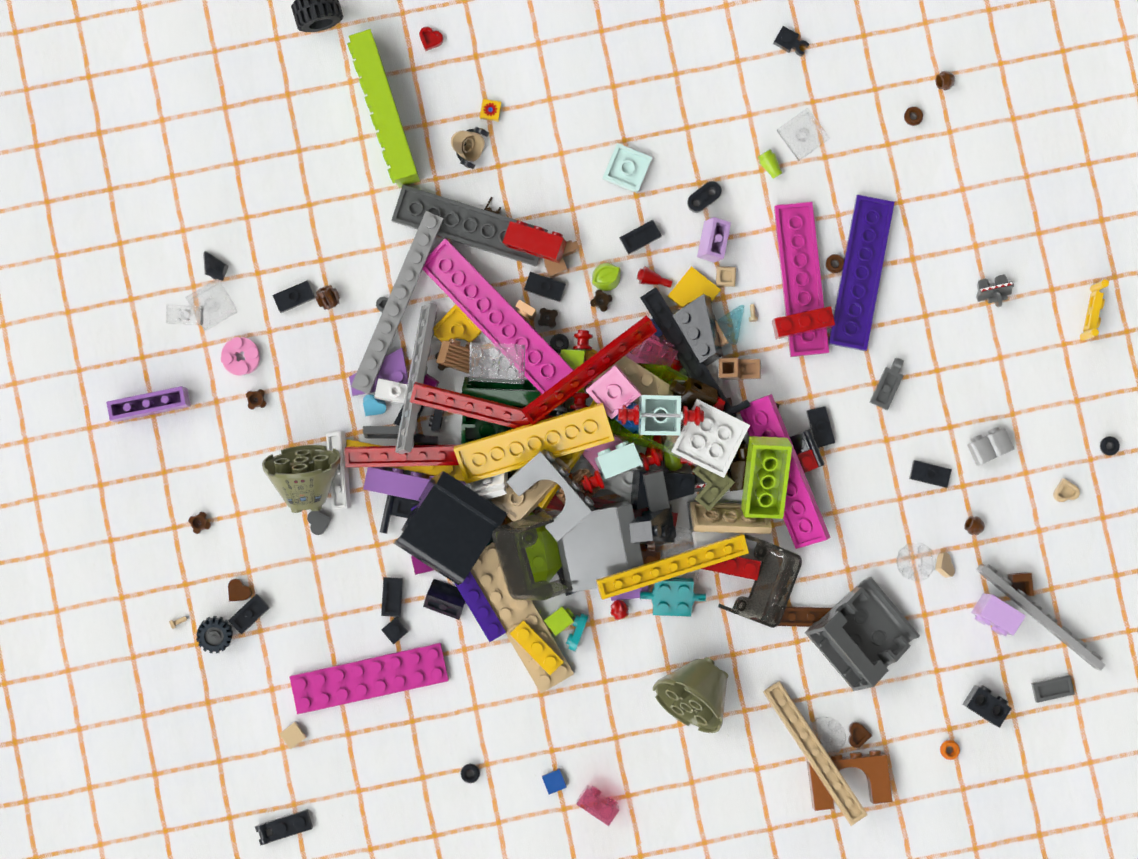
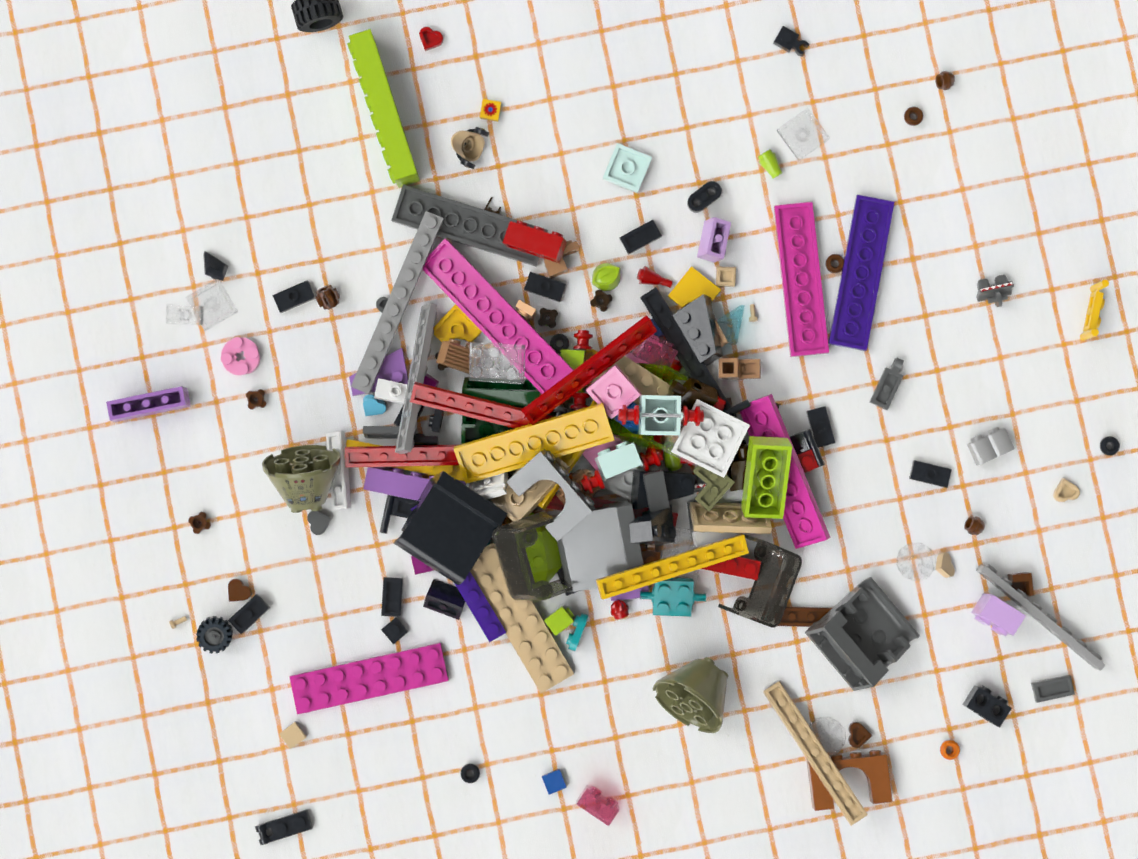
(536, 647): yellow plate -> none
(803, 322): red brick -> none

